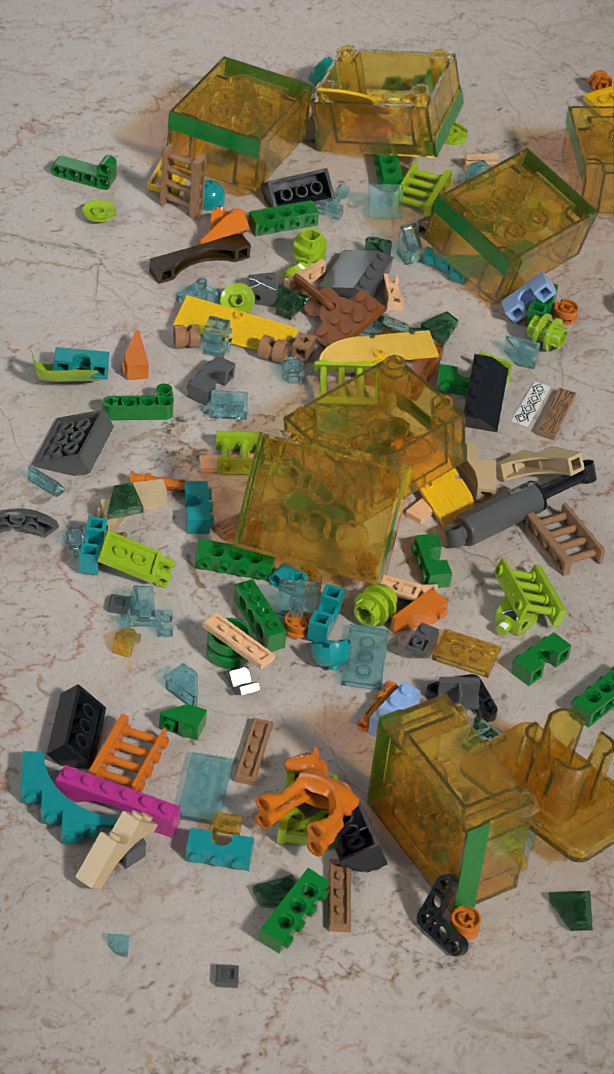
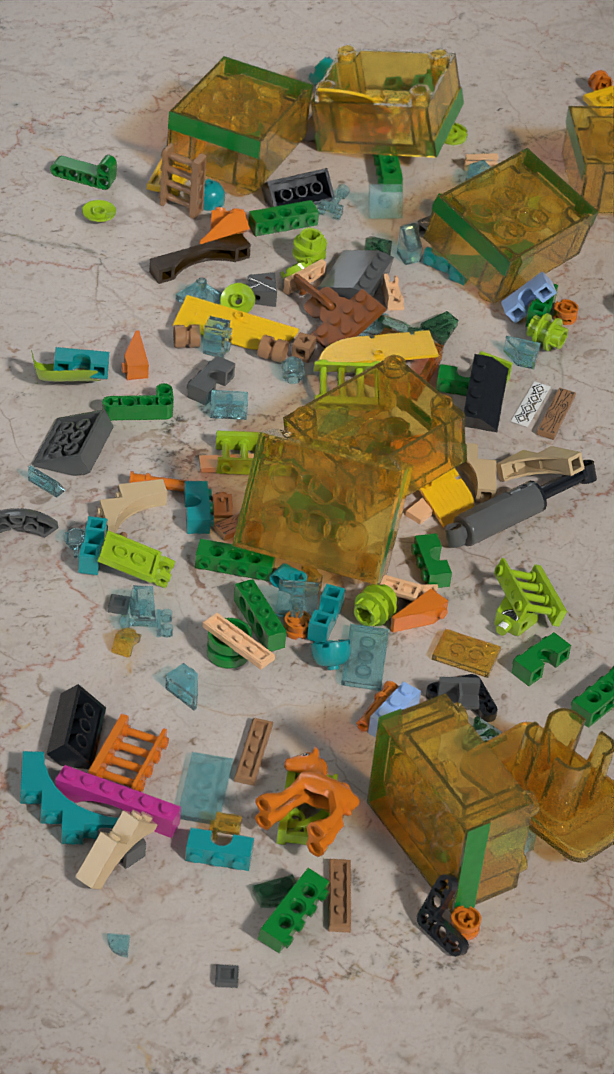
(124, 501): clear green wing -> none
(184, 720): green slope -> none
(222, 505): none -> medium nougat bracket
(240, 681): slope -> none
(289, 302): clear green wing -> none
(358, 843): black wedge -> none
(423, 640): dark grey slope -> none
(443, 180): lime fence -> none
(555, 550): medium nougat fence -> none
(573, 908): clear green wing -> none

